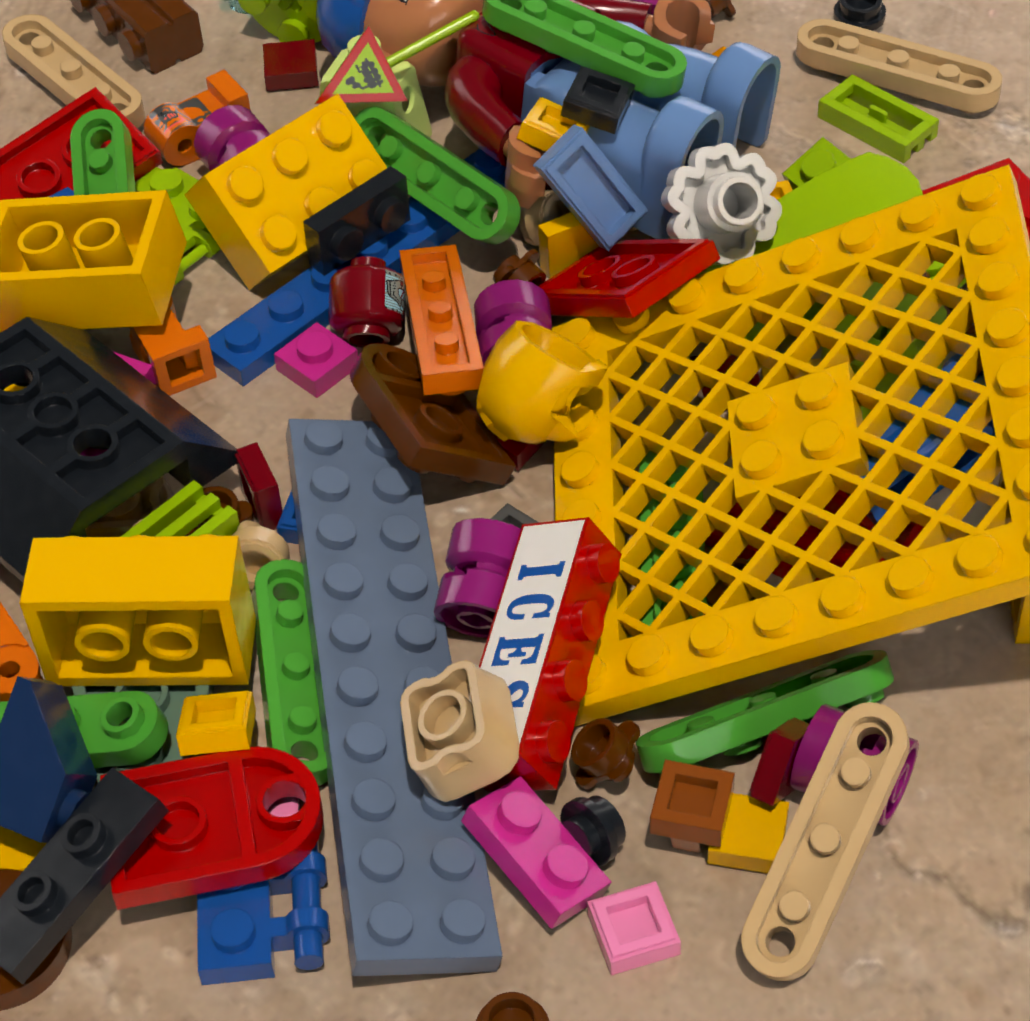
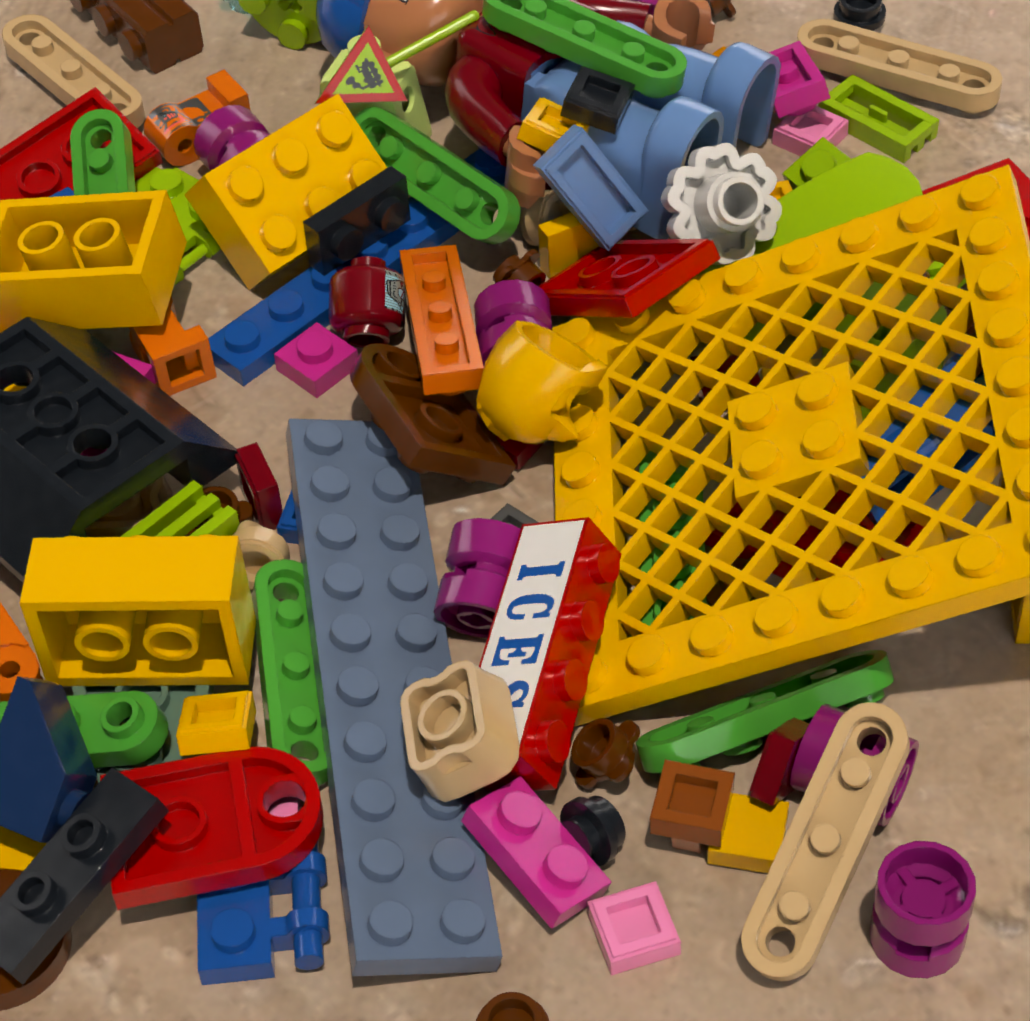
(290, 65): dark red tile -> none
(799, 82): none -> dark pink plate
(801, 132): none -> bright pink tile
(922, 909): none -> magenta wheel

